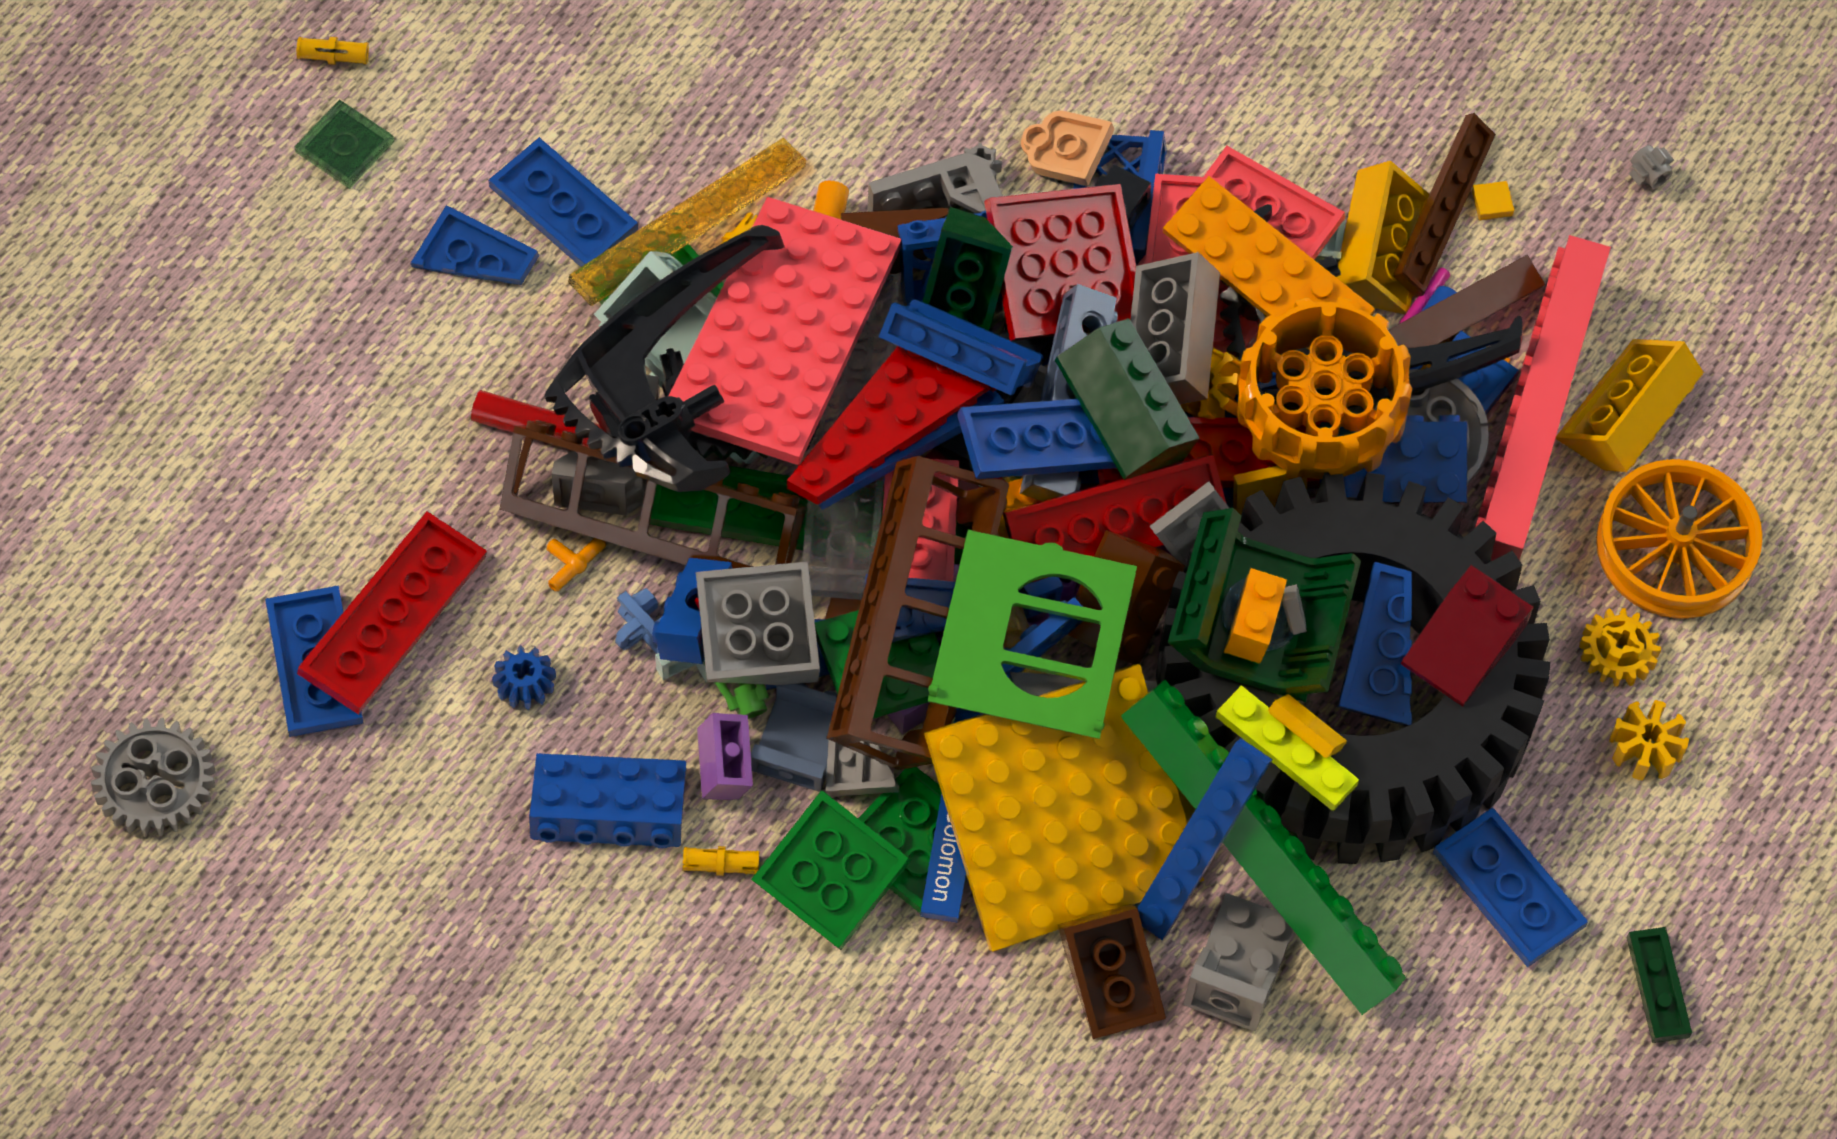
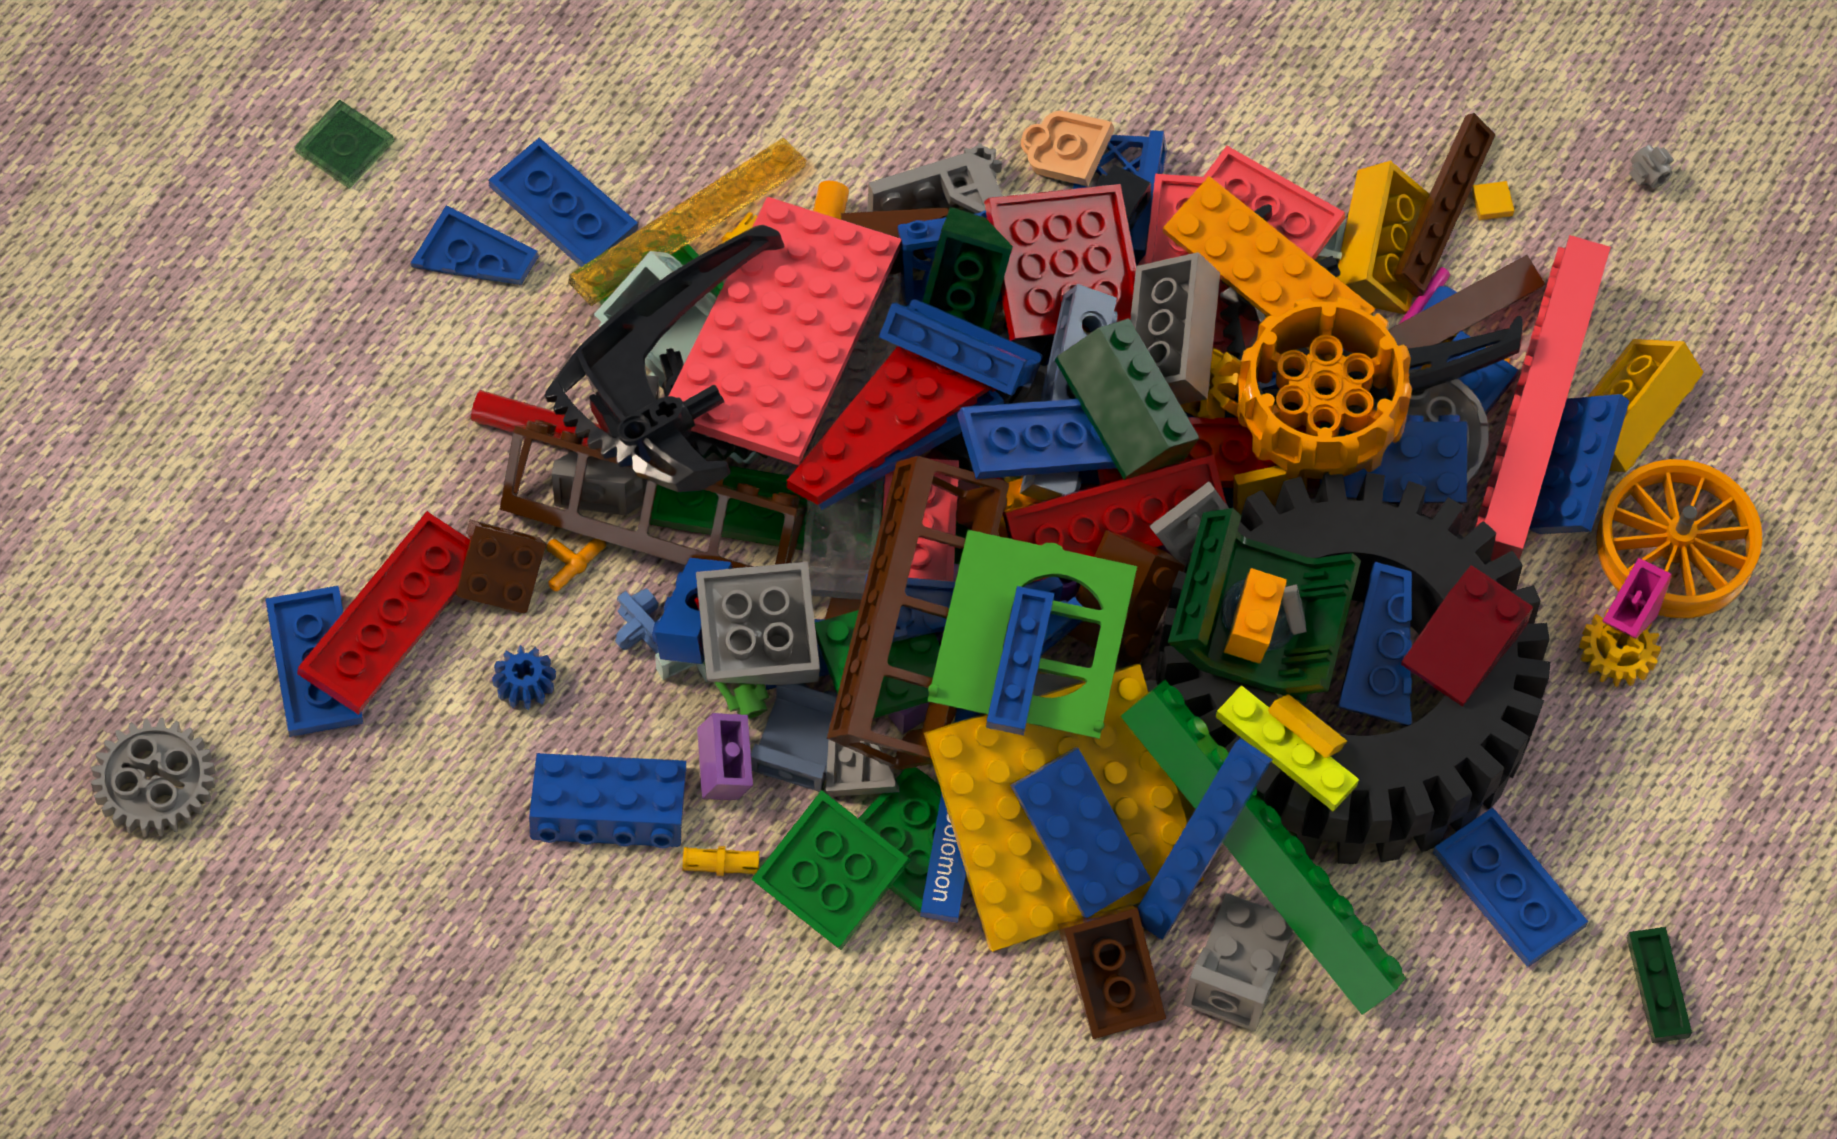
(308, 49): yellow pin -> none
(500, 566): none -> reddish brown bracket
(1020, 660): none -> blue plate
(1080, 832): none -> blue plate
(1579, 464): none -> blue plate
(1638, 599): none -> dark pink slope
(1667, 746): yellow gear -> none

